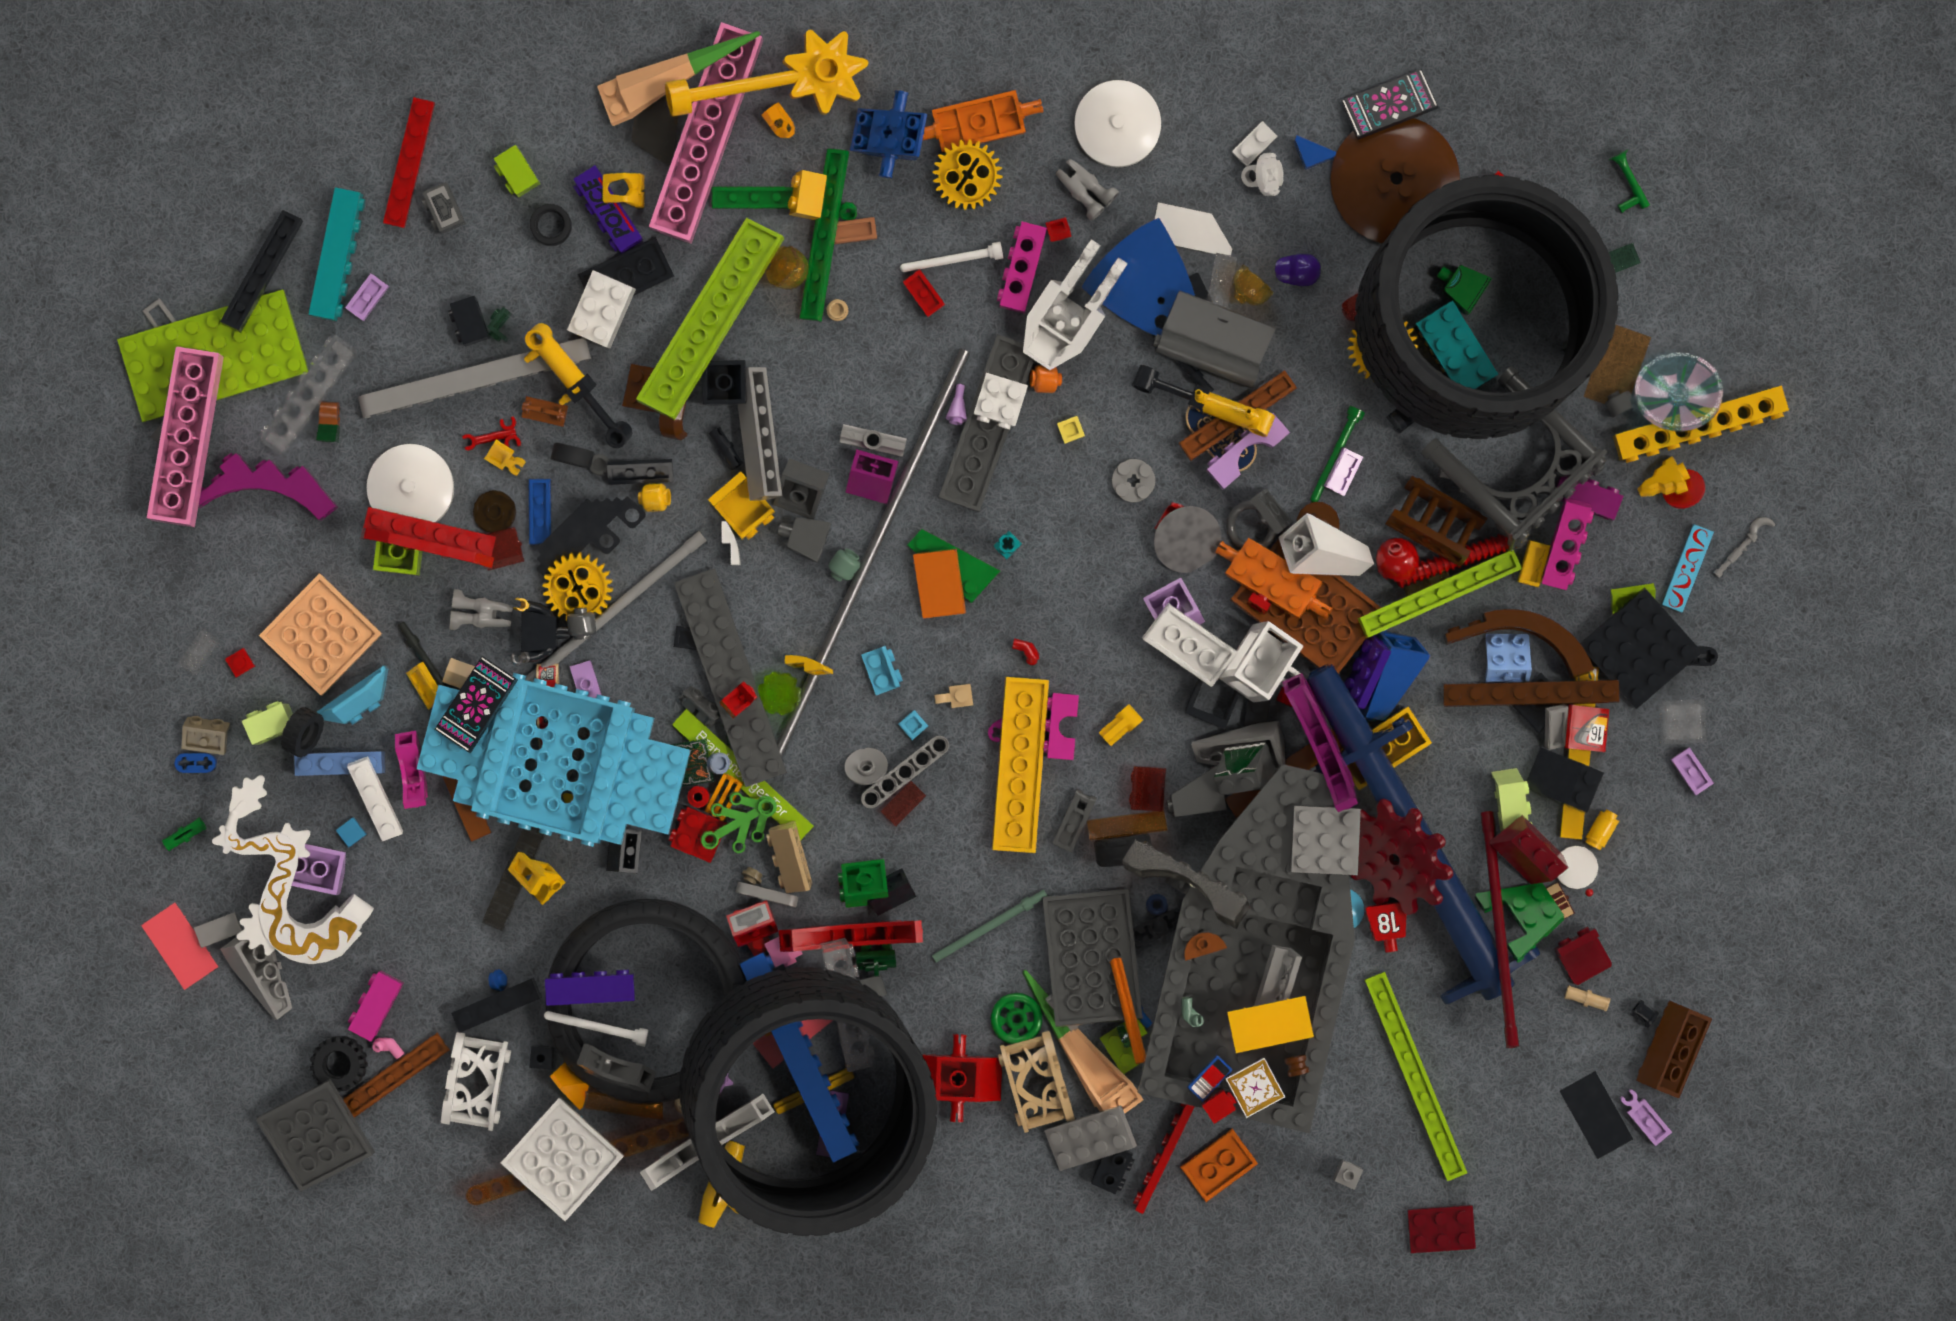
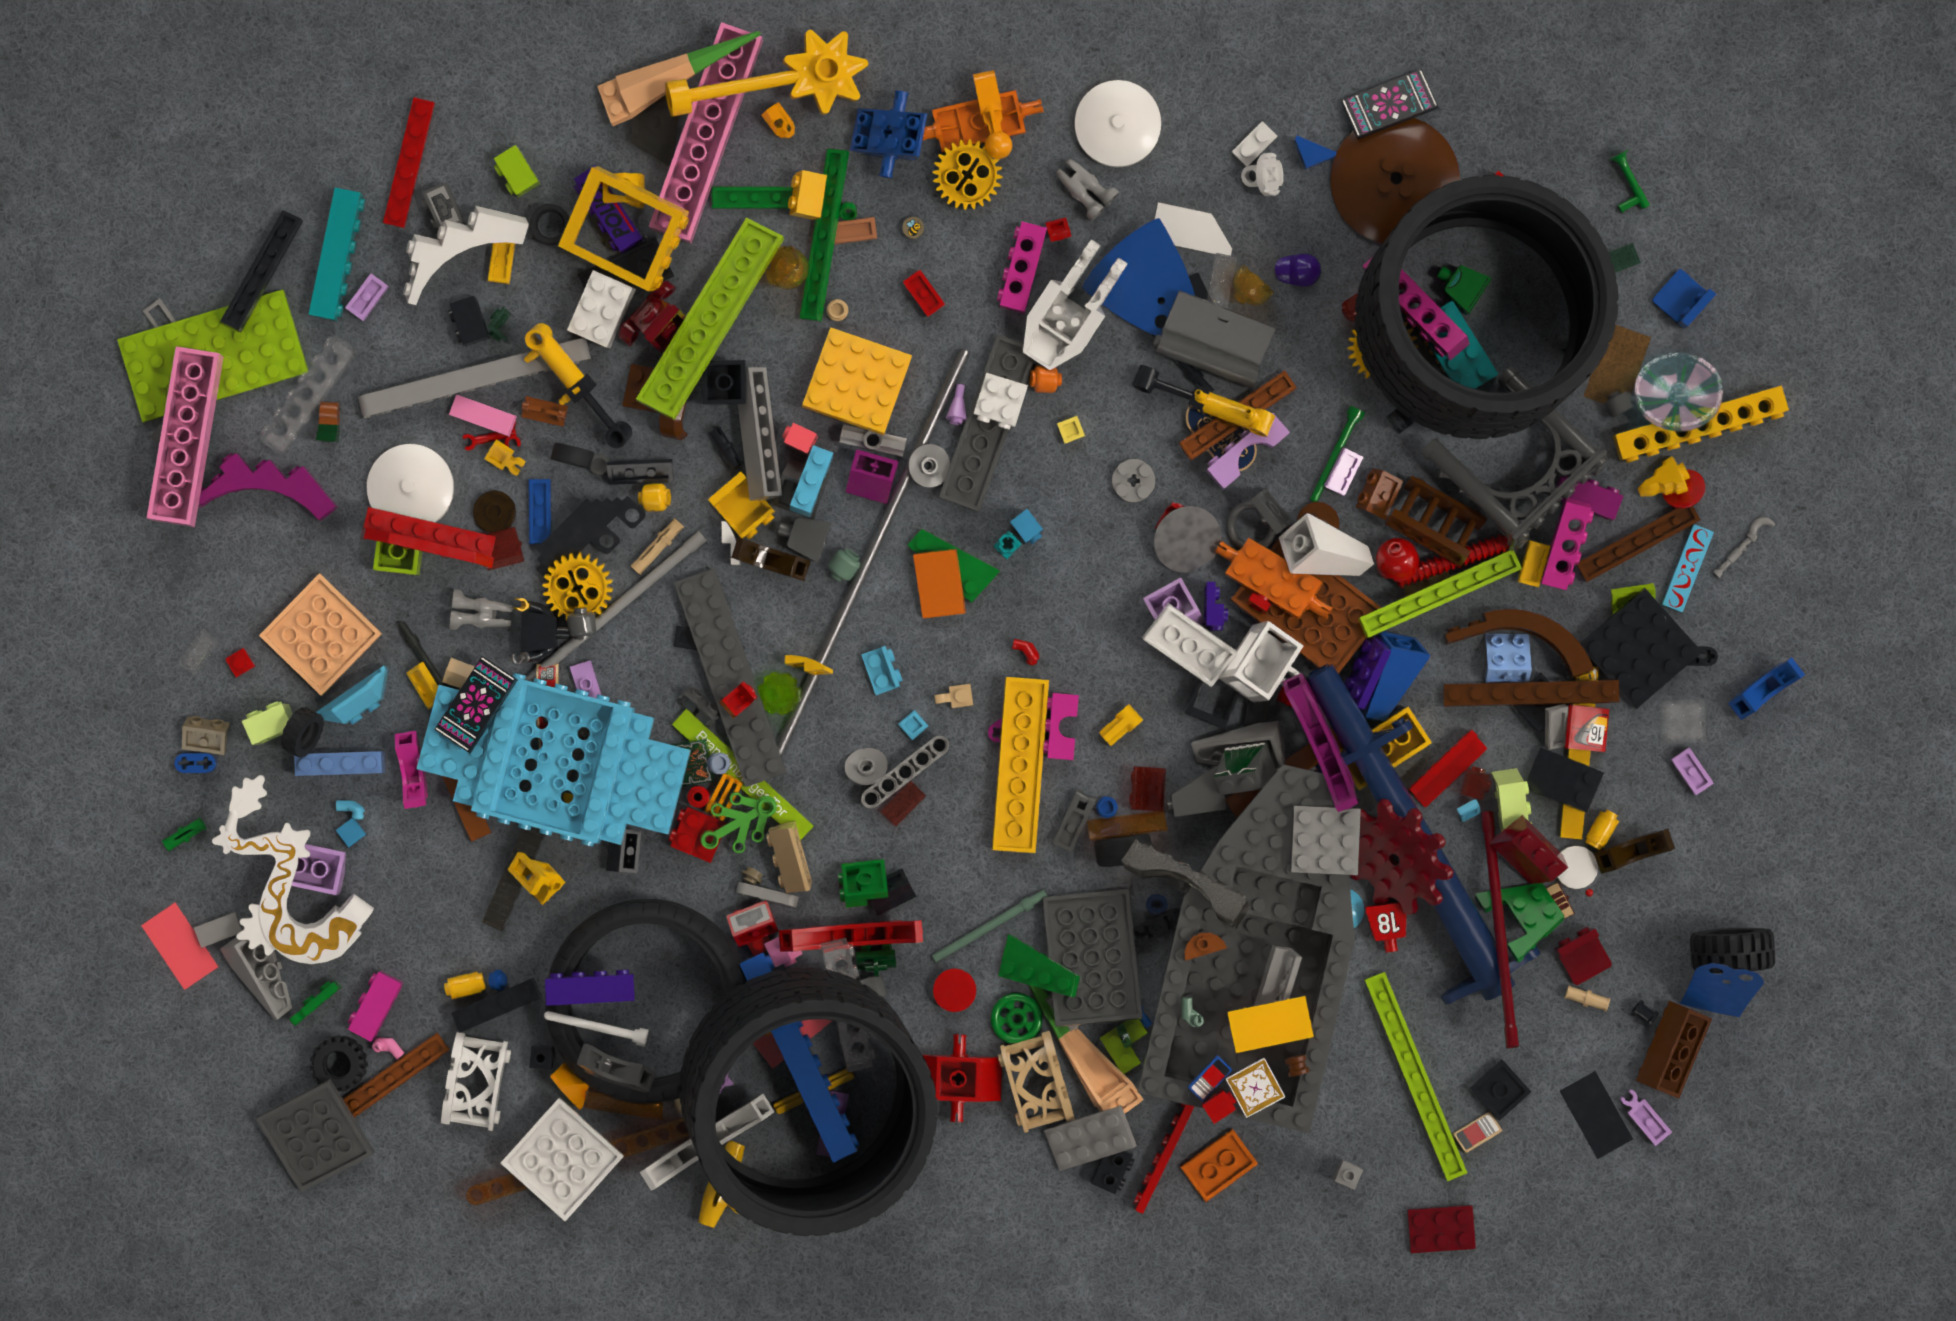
(313, 1003): none -> green plate
(349, 805): none -> medium azure arm
(375, 798): white plate -> none
(465, 985): none -> yellow head
(482, 415): none -> bright pink tile
(484, 228): none -> white arch
(501, 262): none -> yellow plate
(654, 318): none -> dark red piece
(655, 548): none -> tan pin
(669, 242): none -> yellow window
(770, 559): none -> dark brown arch
(799, 438): none -> coral brick
(811, 481): none -> medium azure arch
(857, 381): none -> yellow plate
(913, 228): none -> tile
(939, 465): none -> light grey dish
(954, 990): none -> red piece
(992, 251): white piece -> none
(997, 144): none -> light orange beam
(1027, 527): none -> dark azure brick
(1033, 968): none -> green wing
(1106, 807): none -> blue plate
(1128, 1010): orange axle -> none
(1214, 614): none -> dark purple plate
(1379, 493): none -> dark orange bracket
(1447, 768): none -> red panel
(1448, 346): none -> dark pink brick
(1469, 810): none -> medium azure tile
(1475, 783): none -> clear red brick
(1477, 1132): none -> slope
(1500, 1089): none -> black plate
(1634, 850): none -> dark brown arch
(1637, 542): none -> reddish brown plate
(1682, 298): none -> blue bracket
(1711, 994): none -> blue piece
(1735, 947): none -> black tyre
(1765, 687): none -> blue arch

